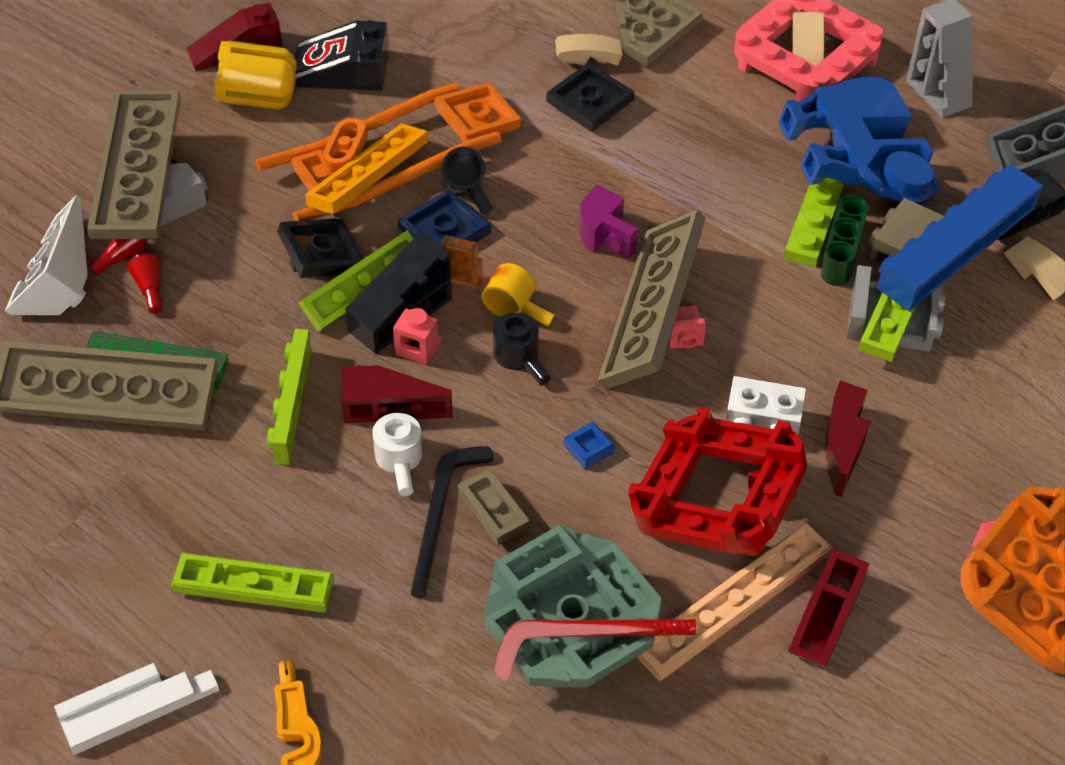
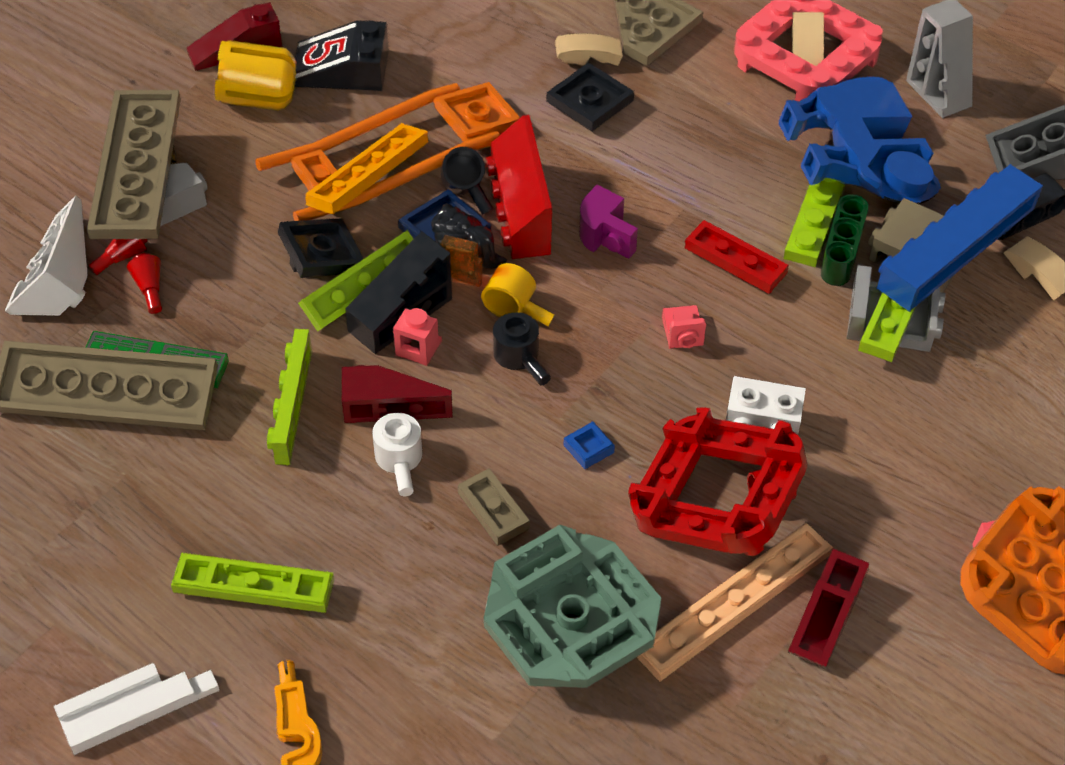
(345, 143): orange plate -> none
(445, 467): black piece -> none
(458, 224): none -> black hair
(521, 191): none -> red slope
(577, 628): piece -> none
(652, 300): dark tan plate -> none
(736, 256): none -> red plate
(845, 434): dark red slope -> none

